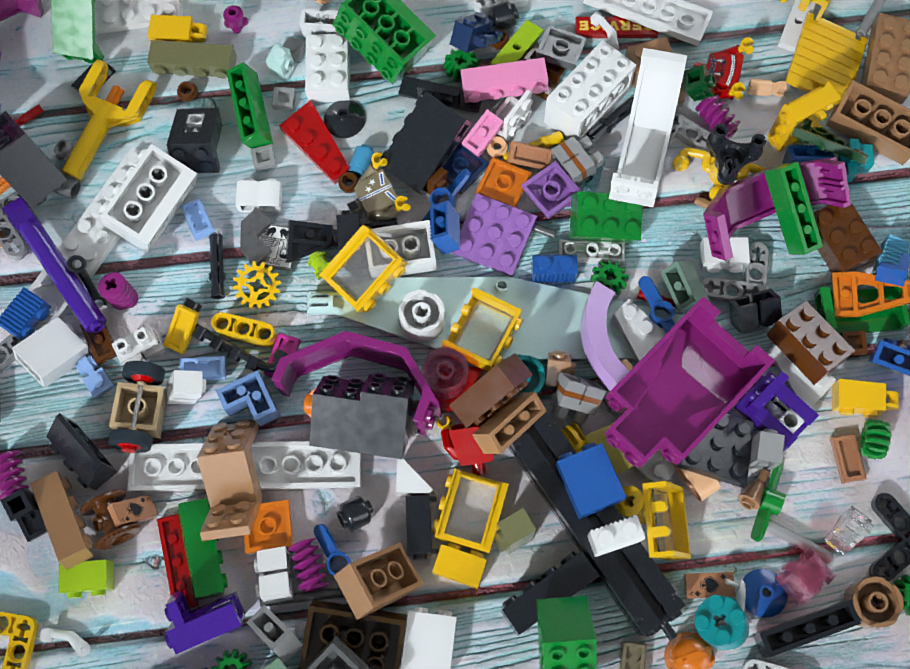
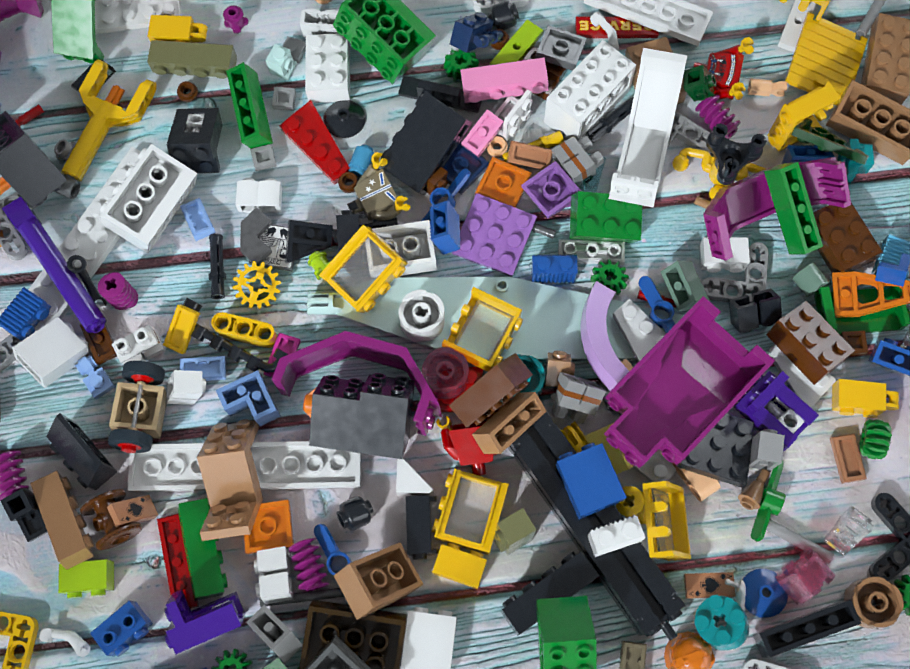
(121, 629): none -> blue brick
(810, 279): none -> sand green piece

